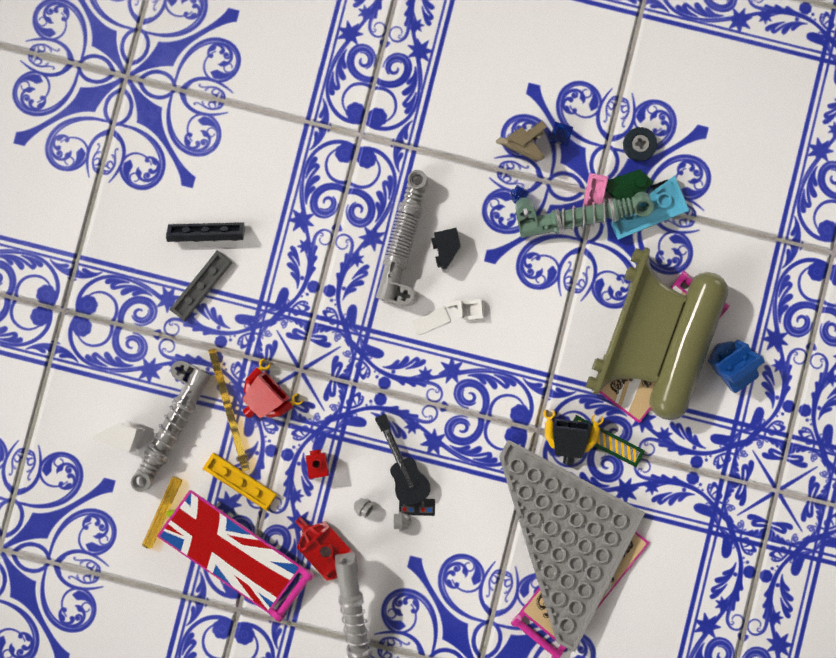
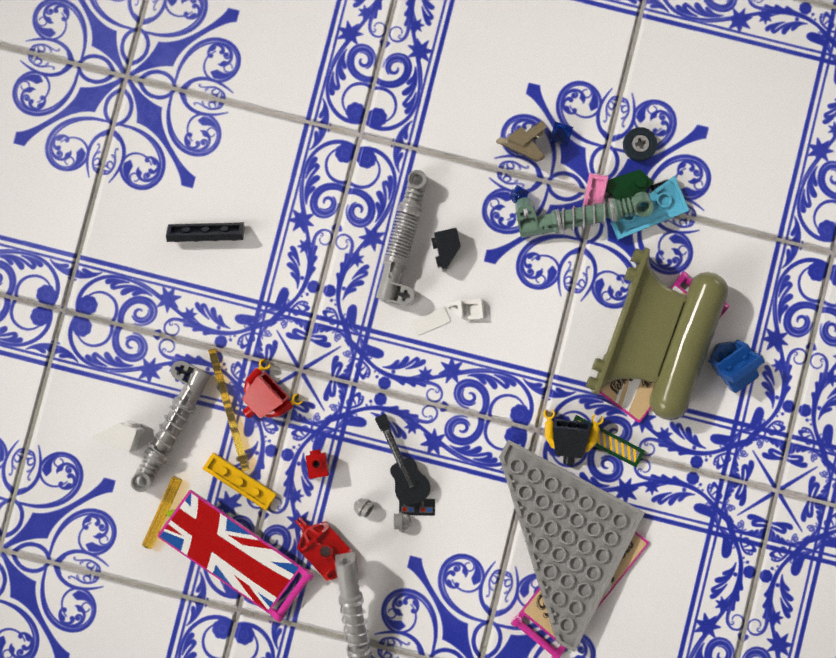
(200, 286): dark grey tile -> none

